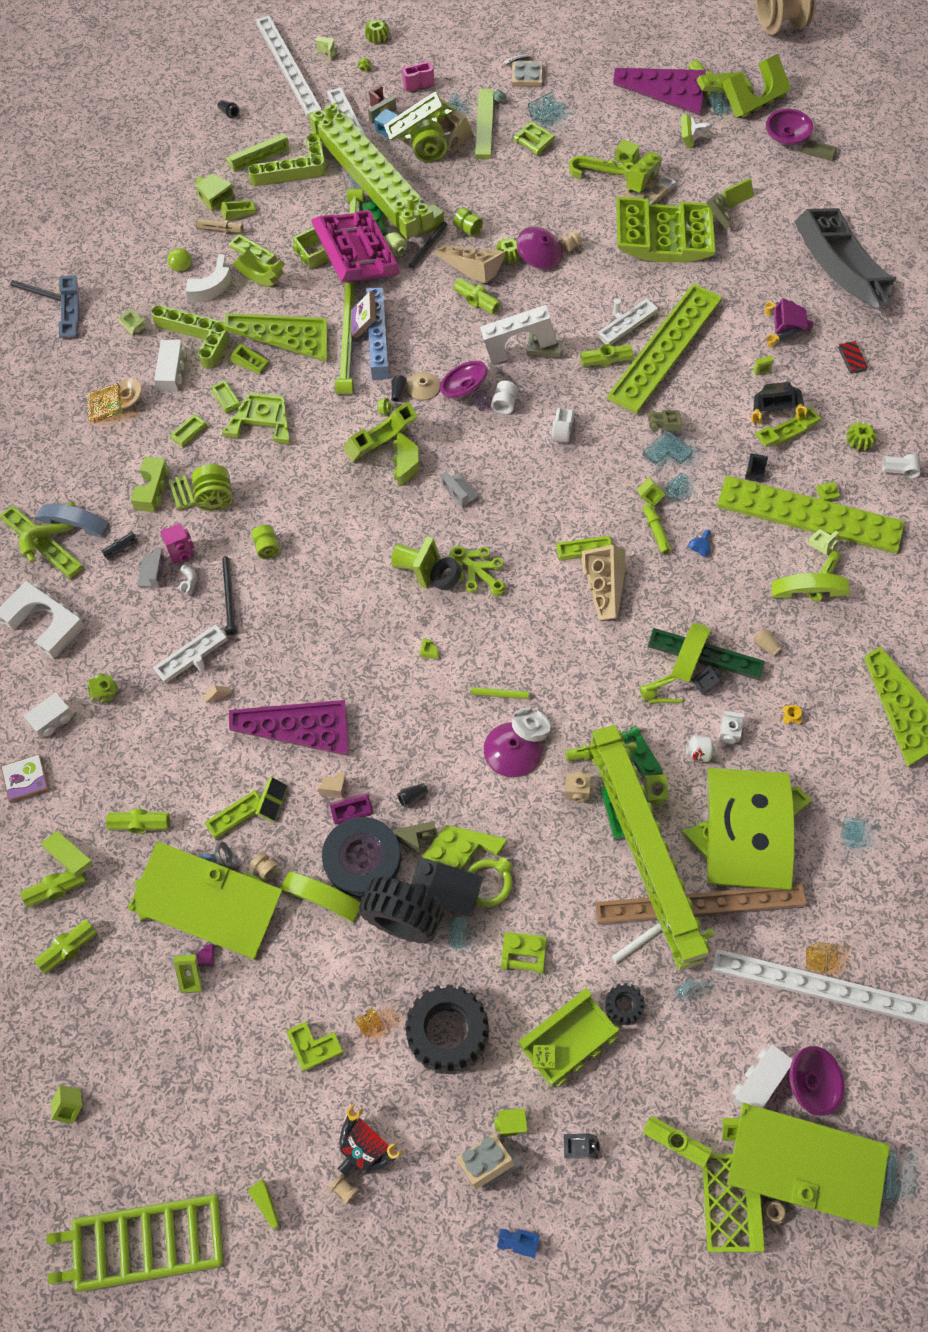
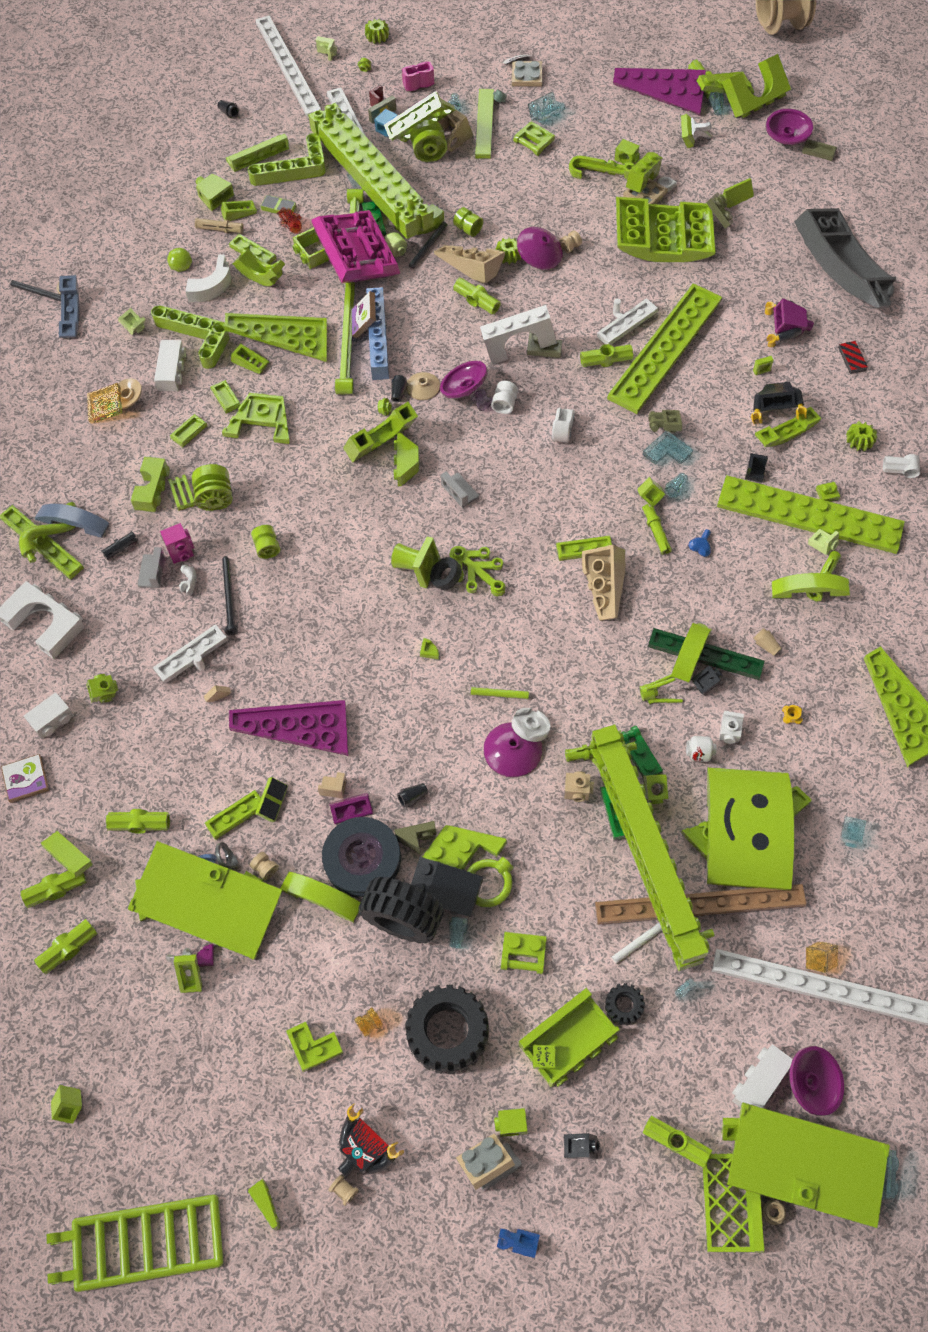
(274, 204): none -> tile
(290, 220): none -> clear red hips

